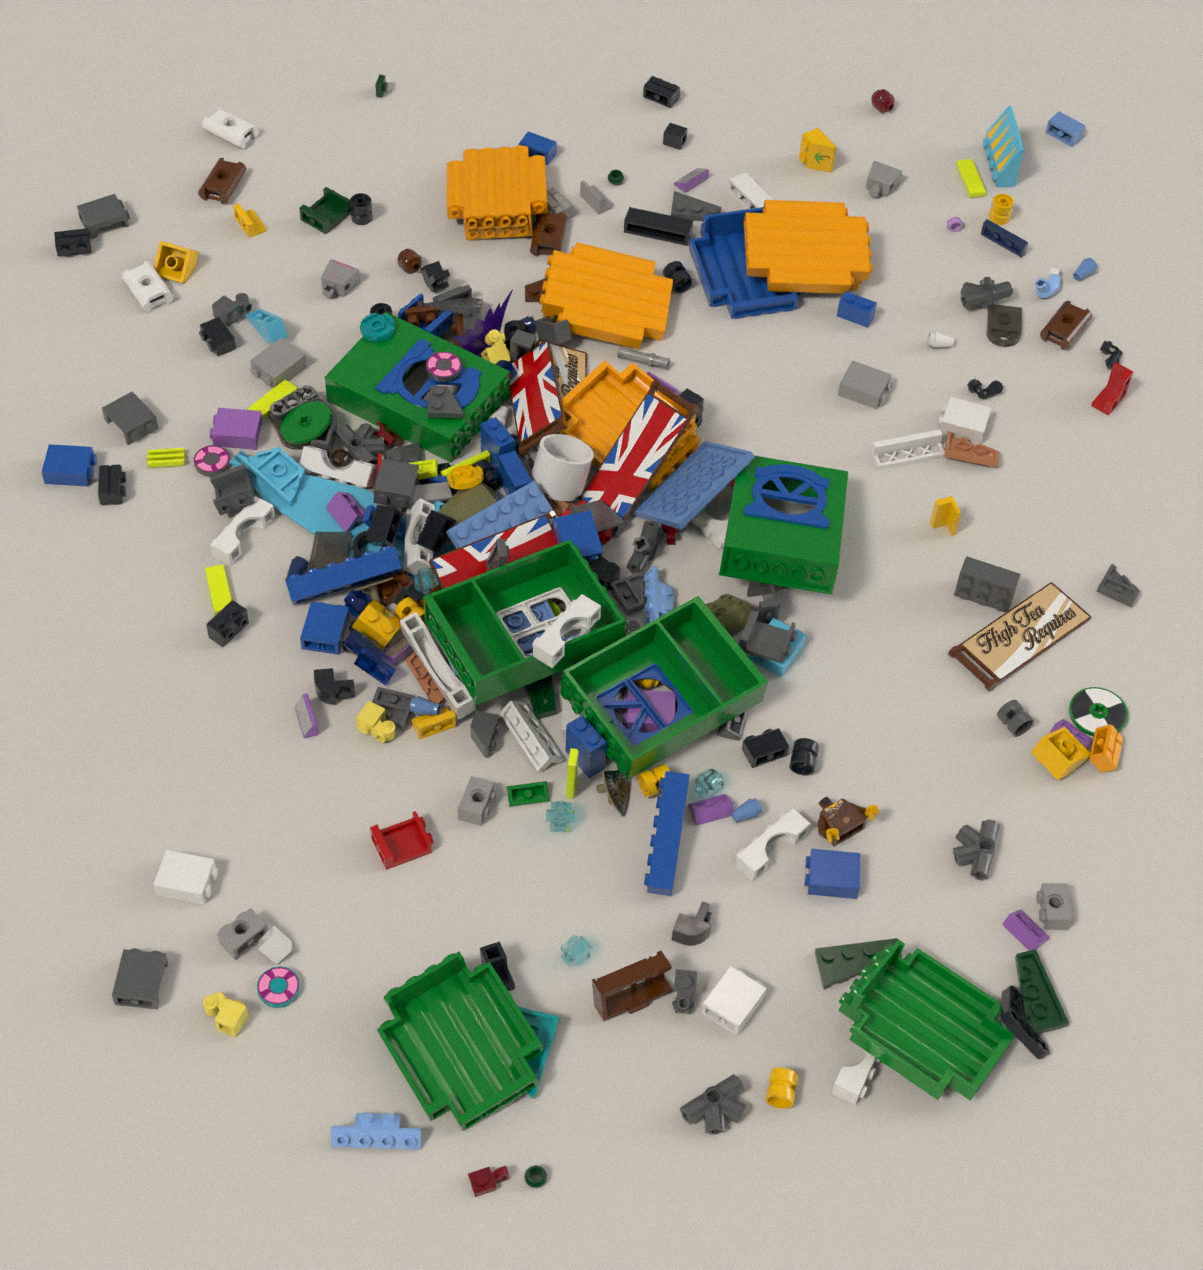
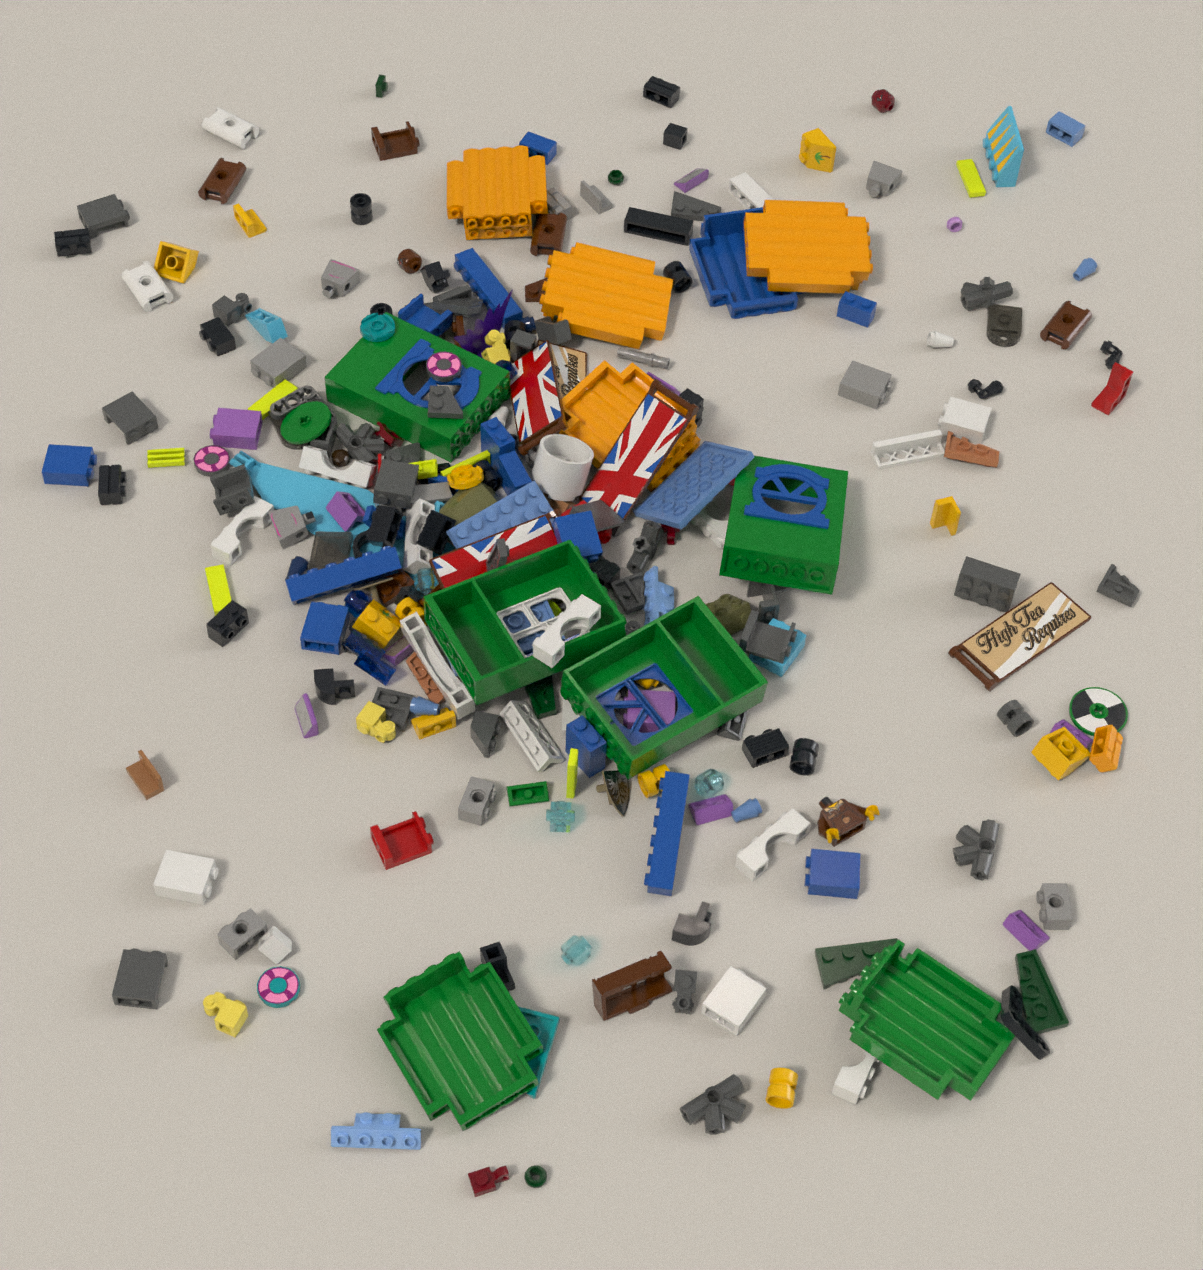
(145, 777): none -> medium nougat panel
(277, 472): medium azure wing -> none
(290, 524): none -> light grey torso
(326, 211): dark green panel -> none
(395, 143): none -> reddish brown panel
(421, 314): reddish brown hips -> none
(485, 284): none -> blue brick
(1001, 209): yellow wheel -> none
(1004, 238): dark blue plate -> none
(1047, 289): light blue arm -> none

